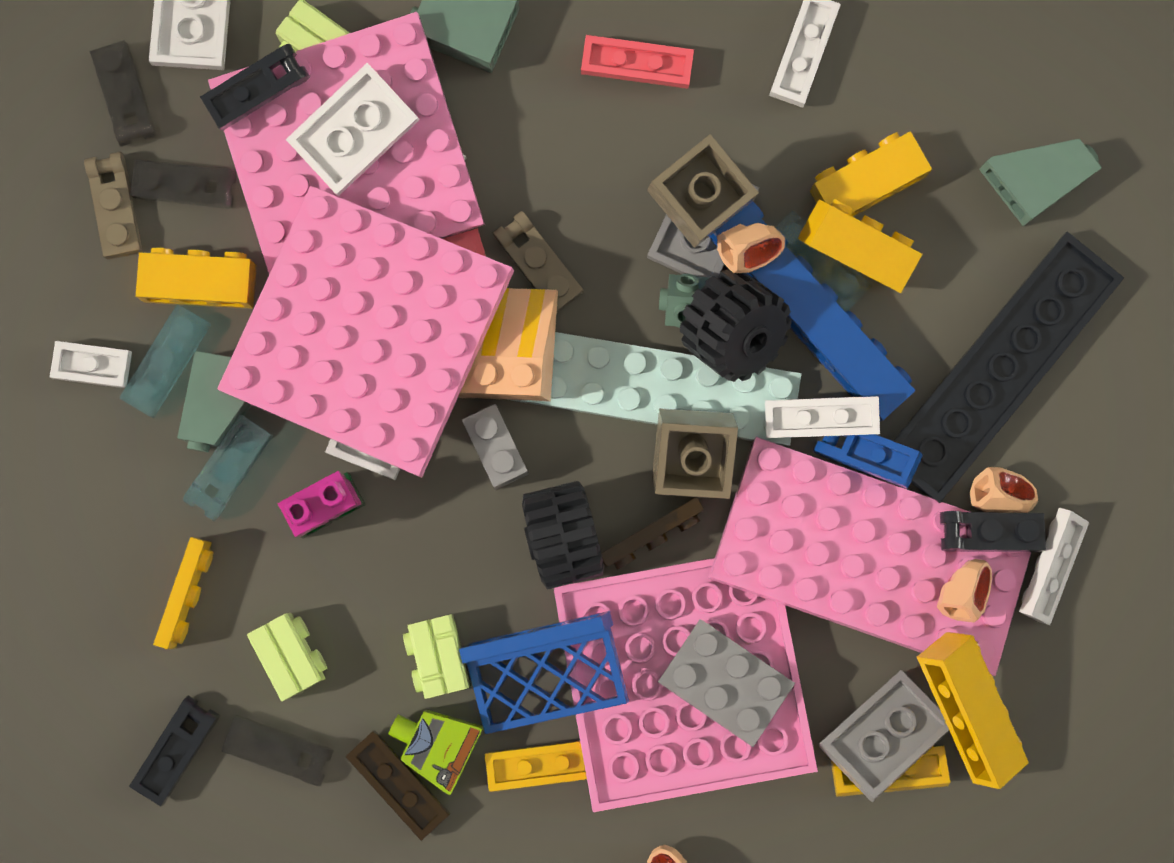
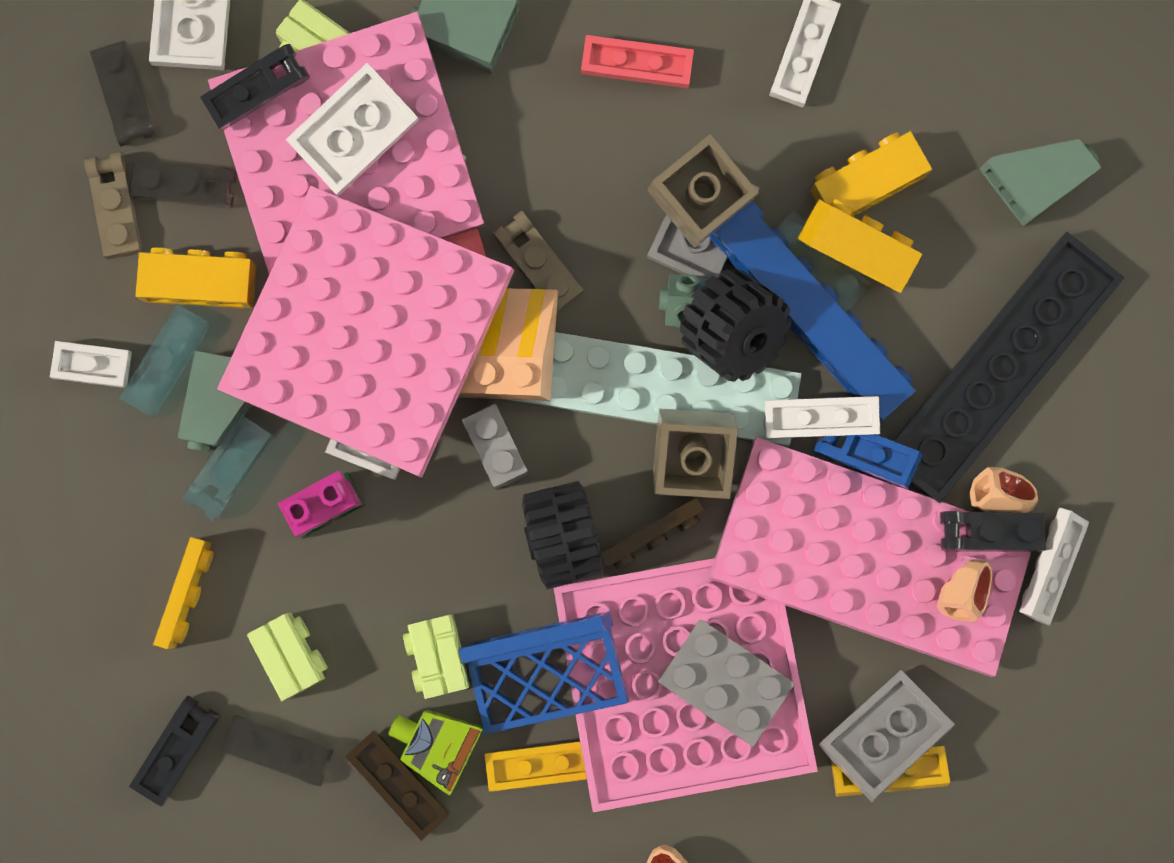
(749, 246): light nougat rock -> none
(973, 709): yellow brick -> none

